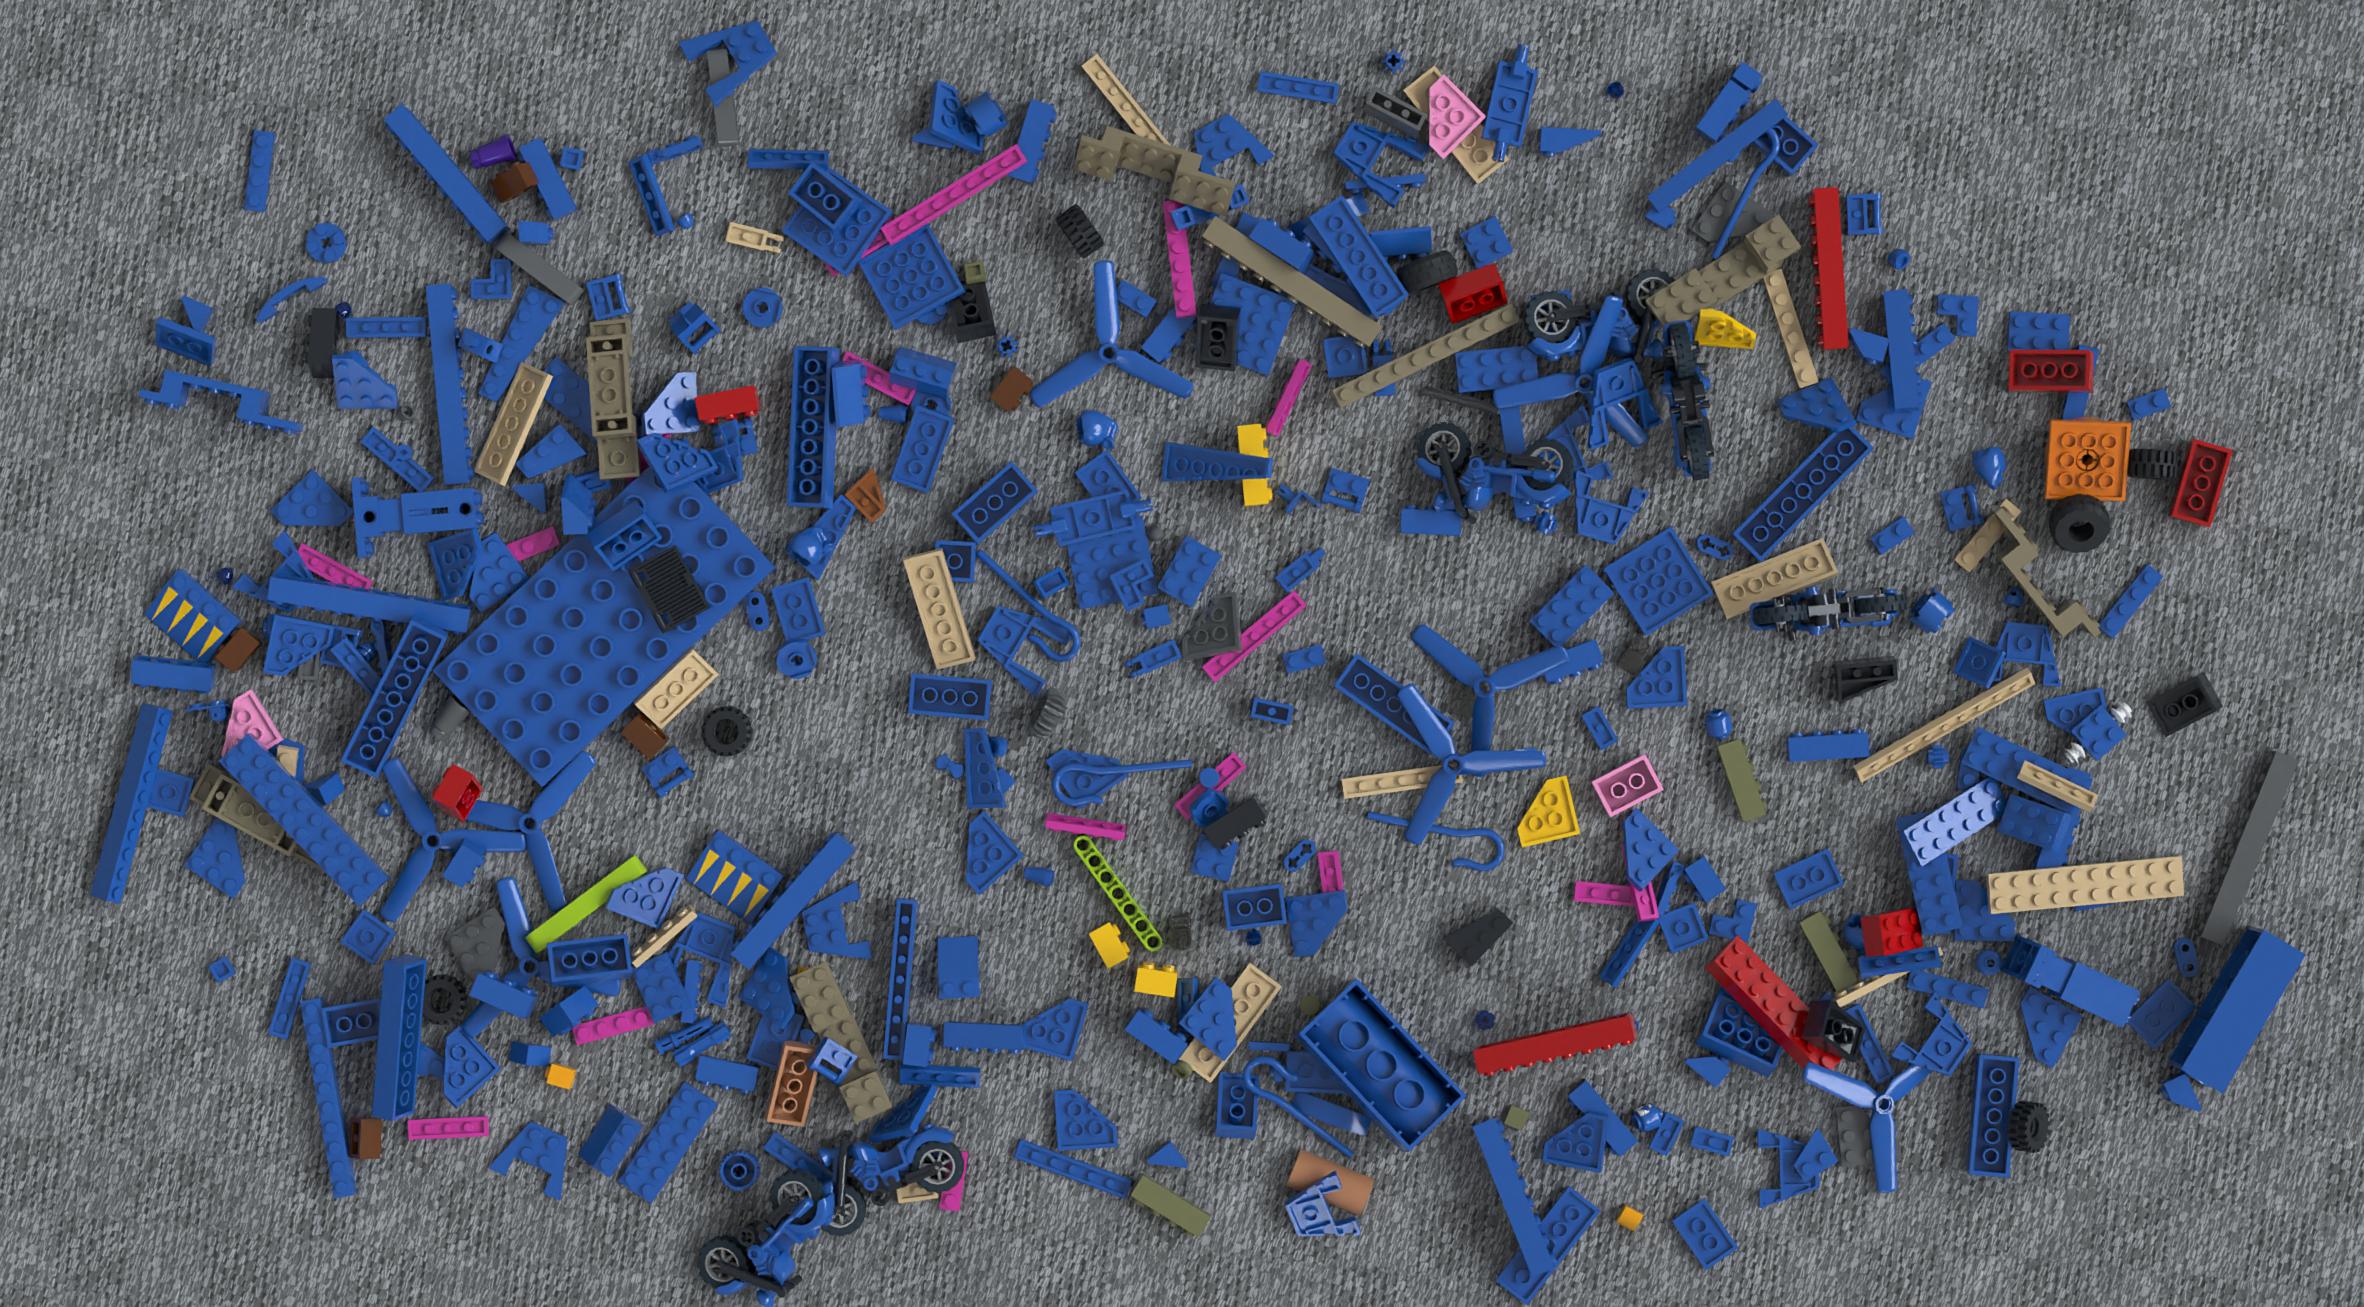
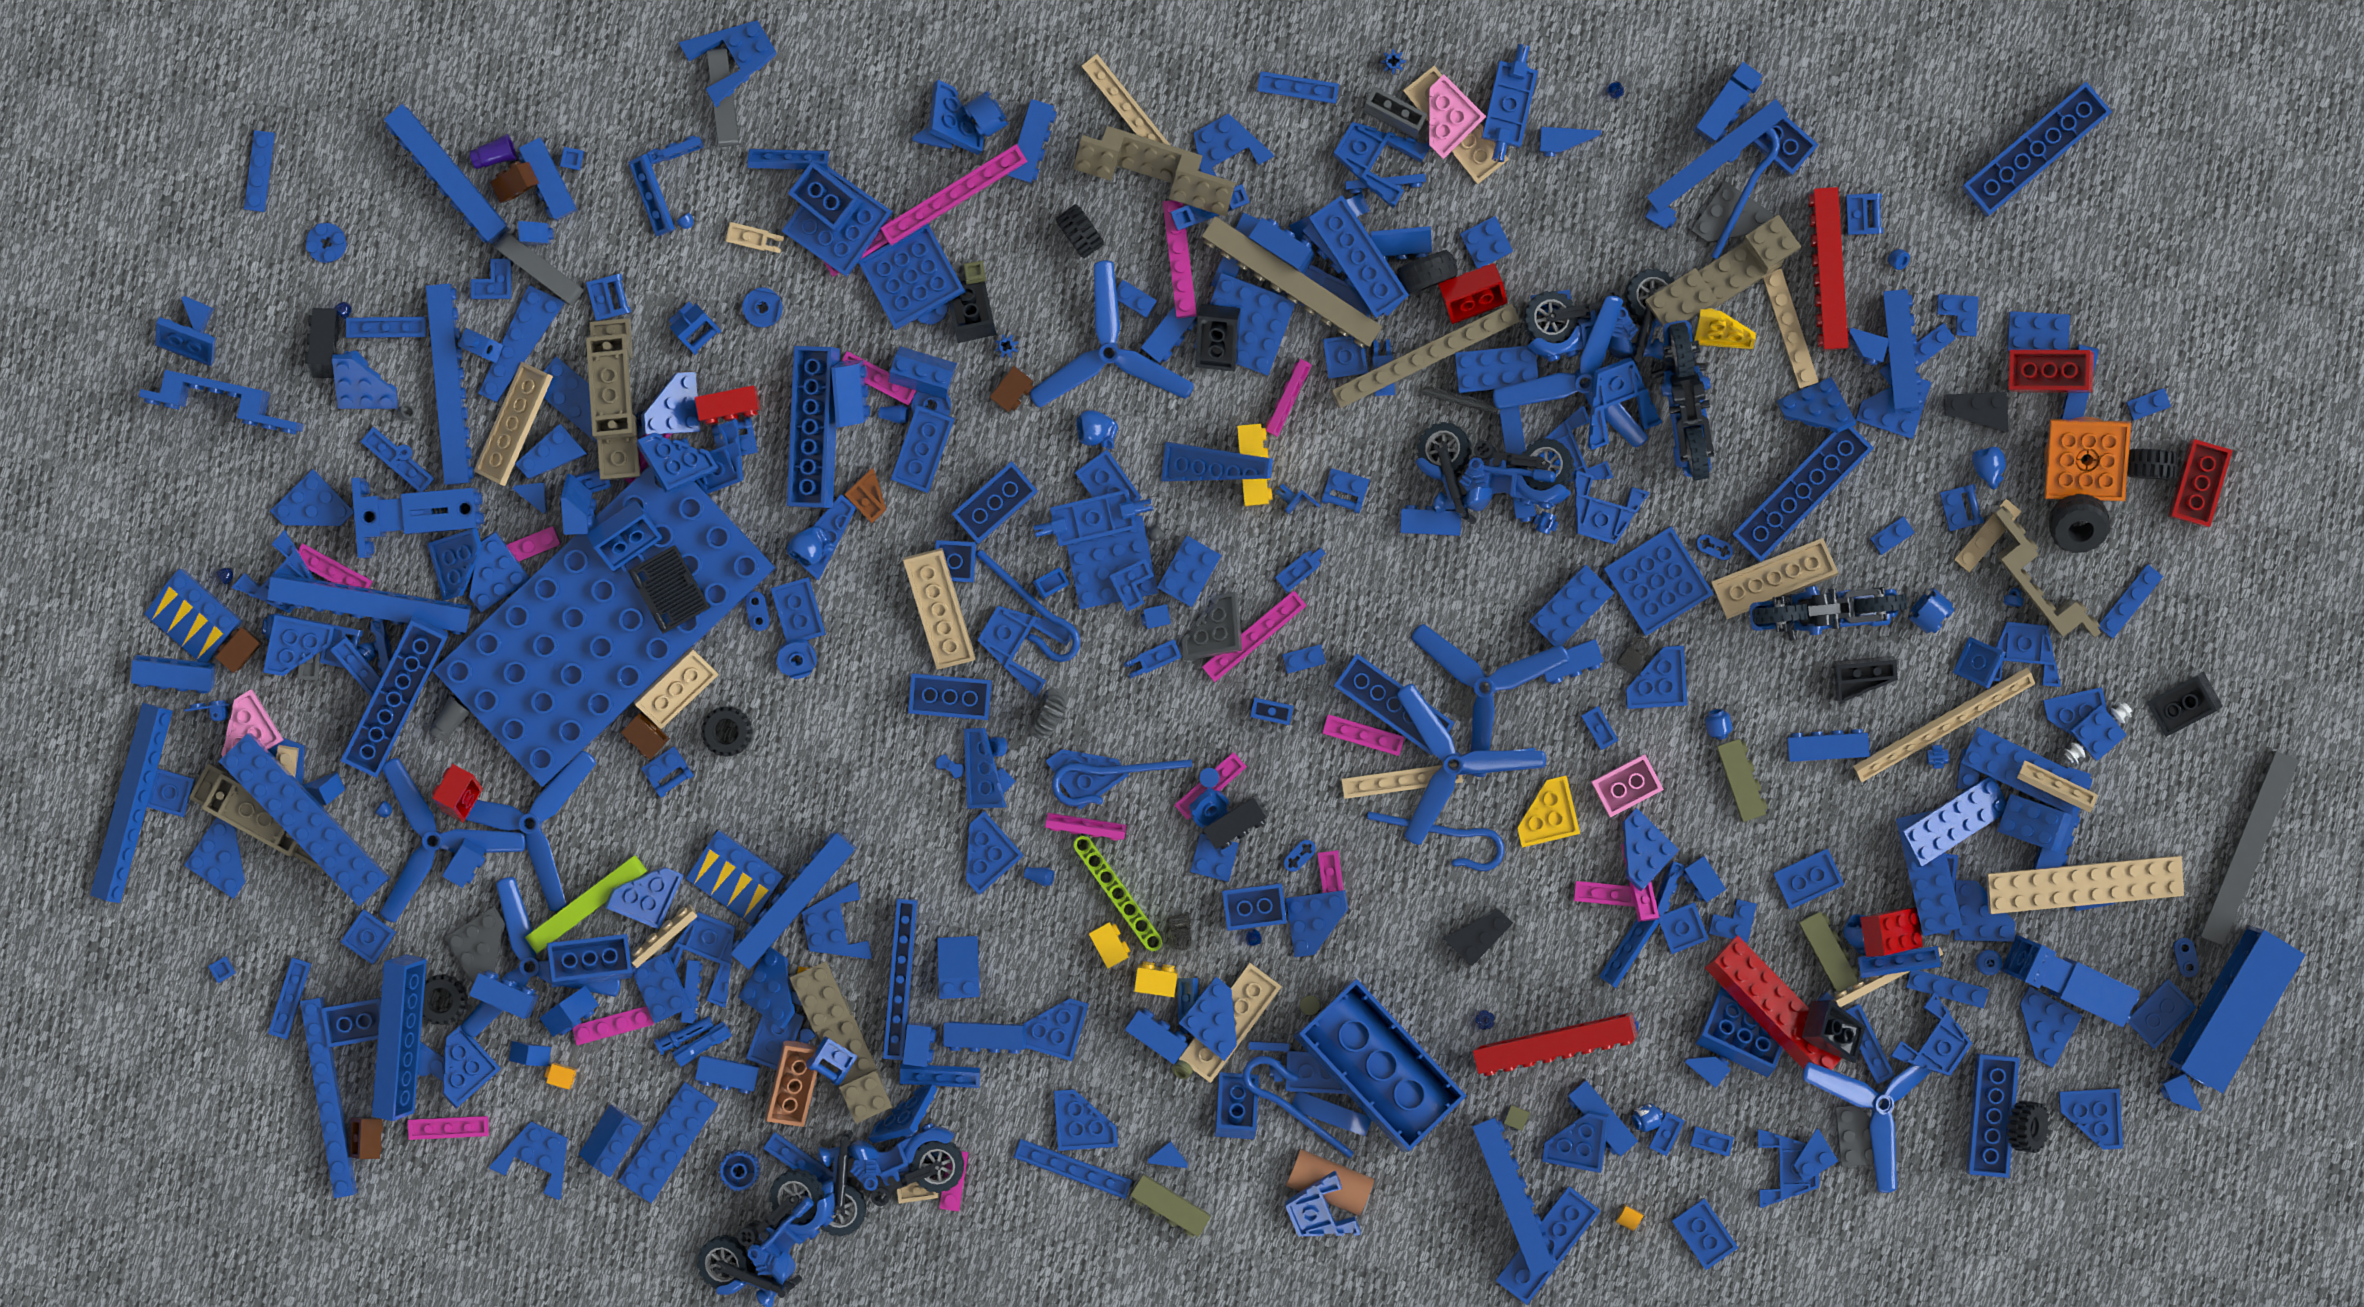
(269, 309): blue slope -> none
(1363, 735): none -> dark pink plate
(1979, 408): none -> black wedge
(2036, 149): none -> blue brick
(2096, 1114): none -> blue plate

